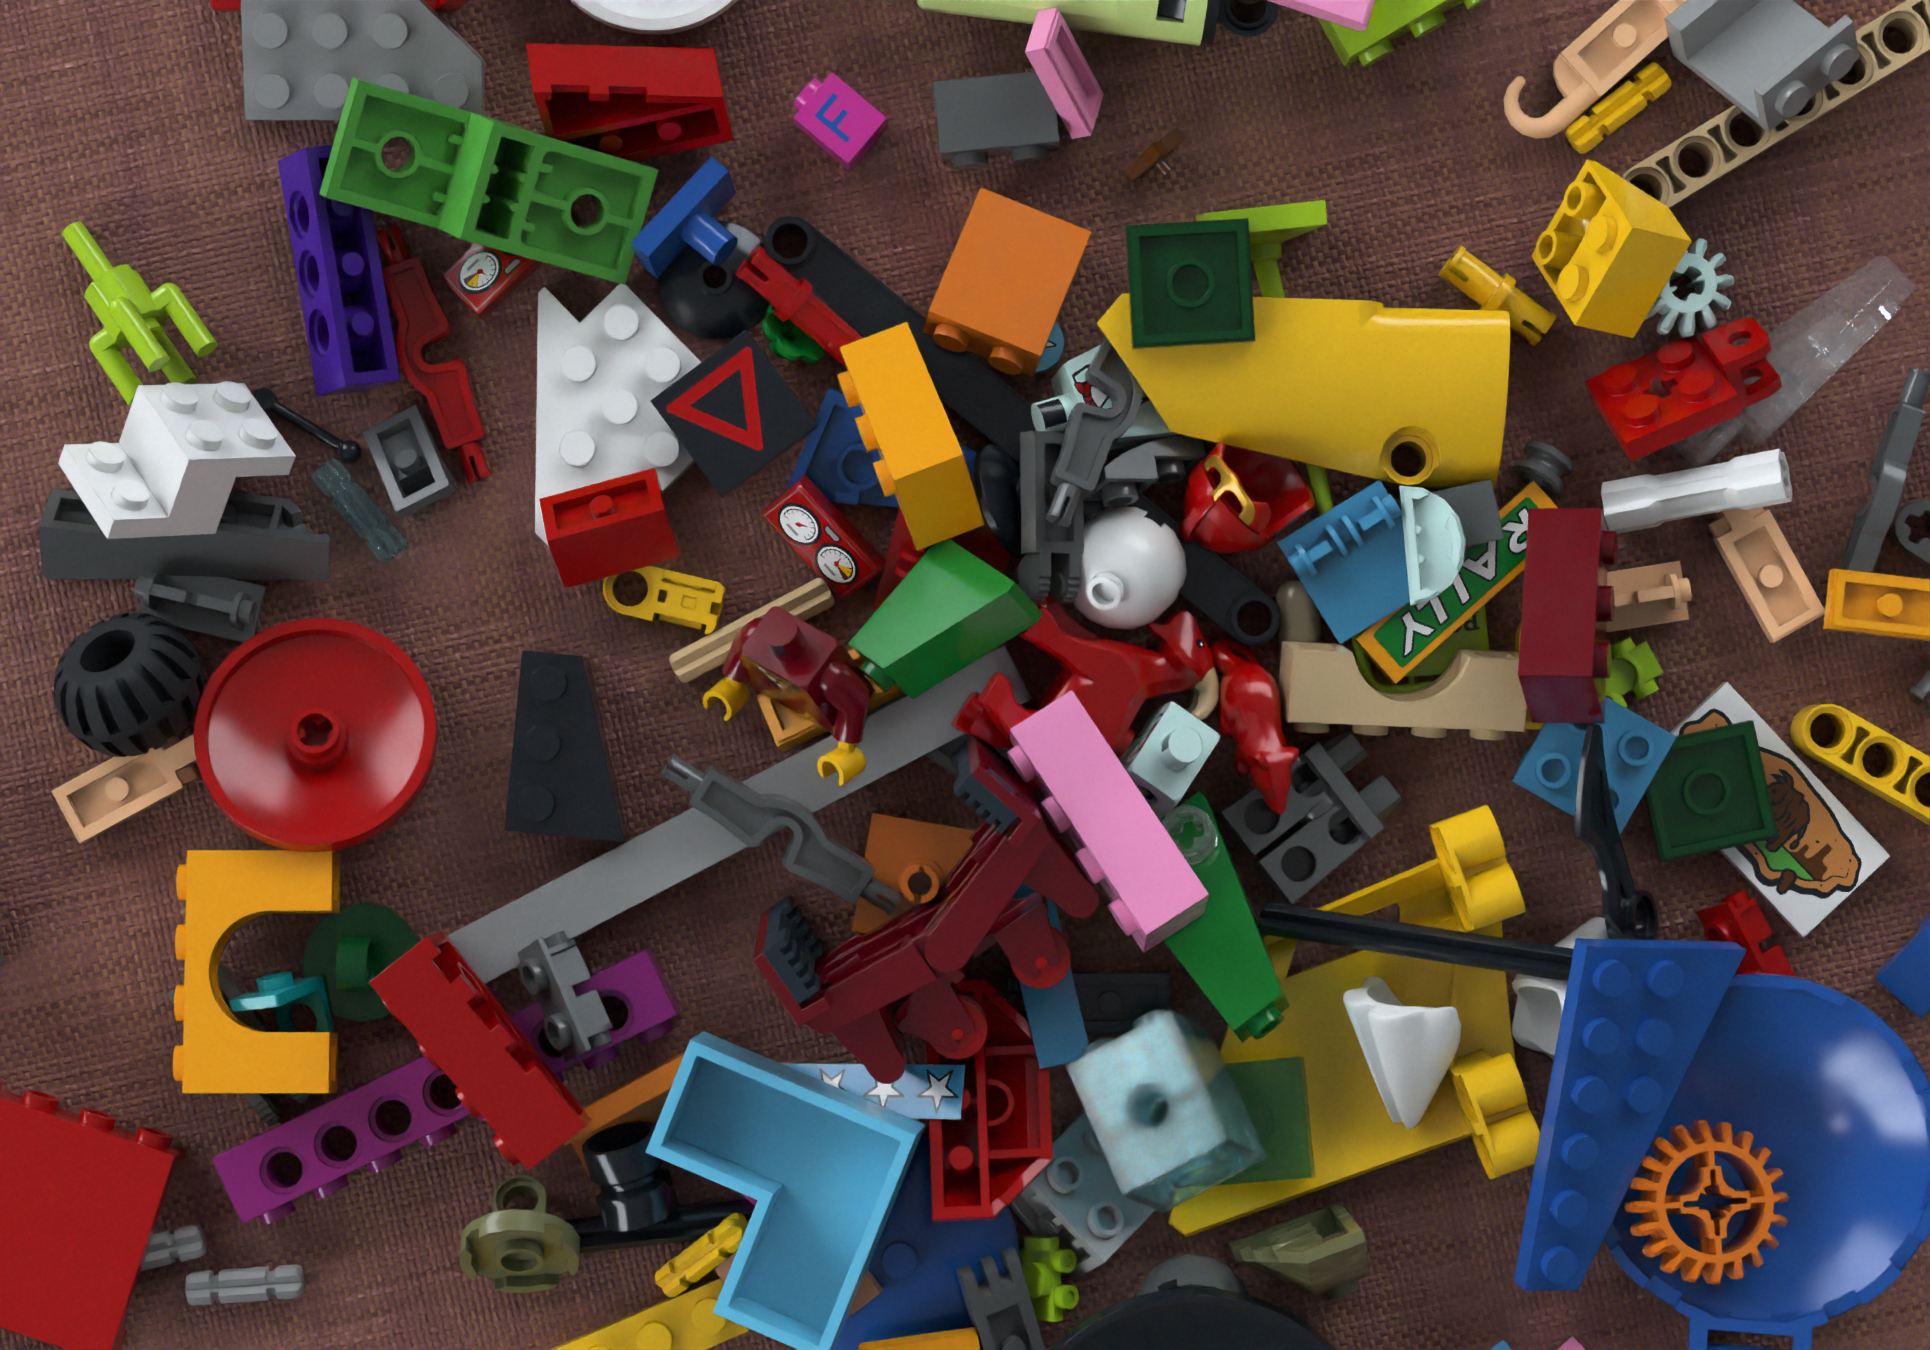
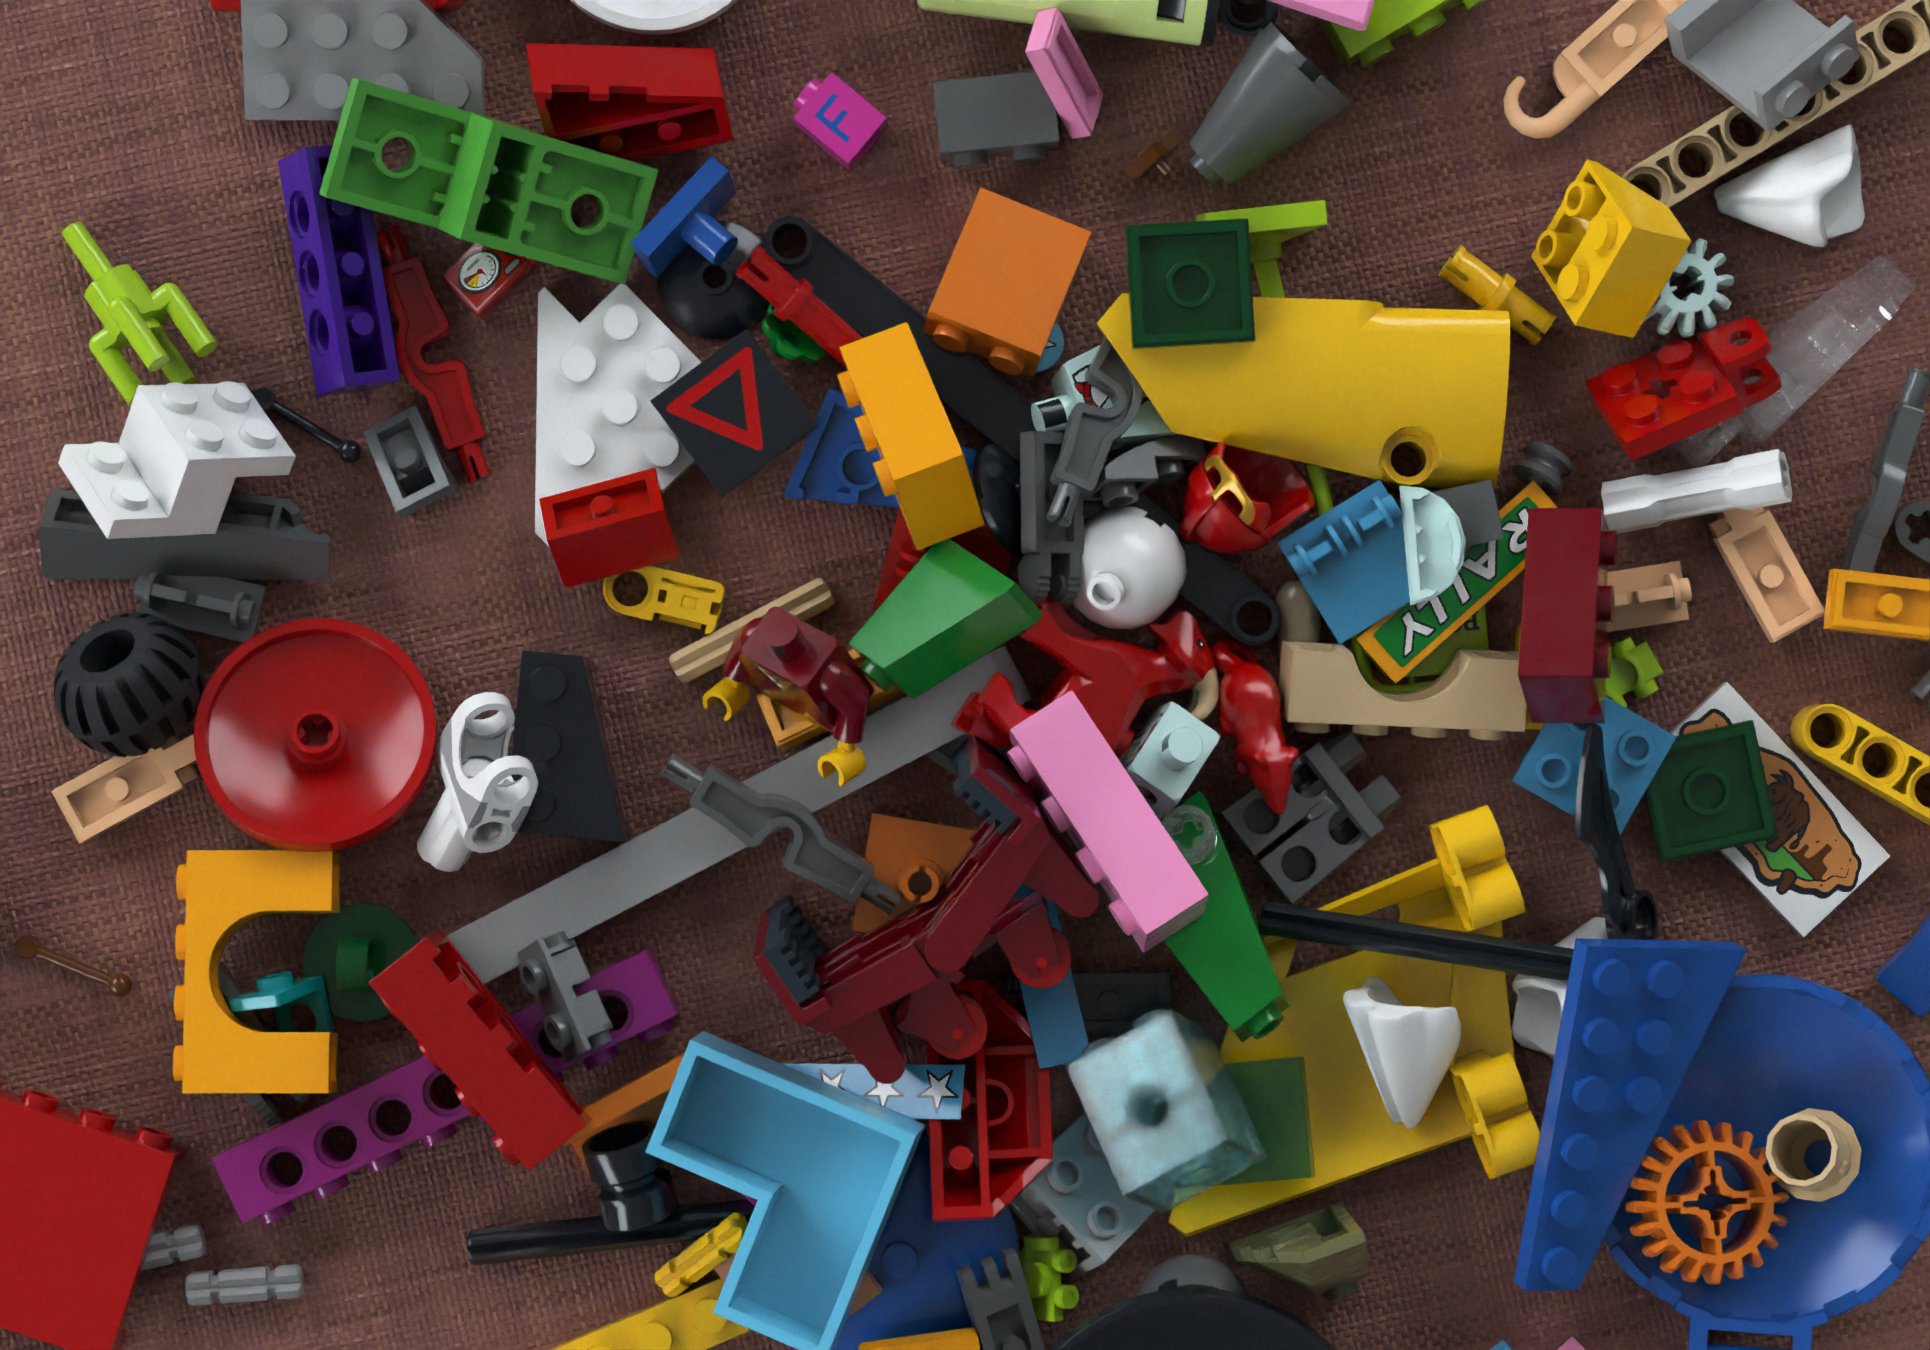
(30, 947): none -> reddish brown hinge
(359, 510): clear light blue axle -> none
(481, 799): none -> white connector
(517, 1246): olive tile -> none
(823, 537): slope -> none
(1265, 108): none -> dark grey cone
(1618, 108): yellow axle -> none
(1743, 922): red hinge -> none
(1788, 1147): none -> tan piece
(1803, 193): none -> white hat

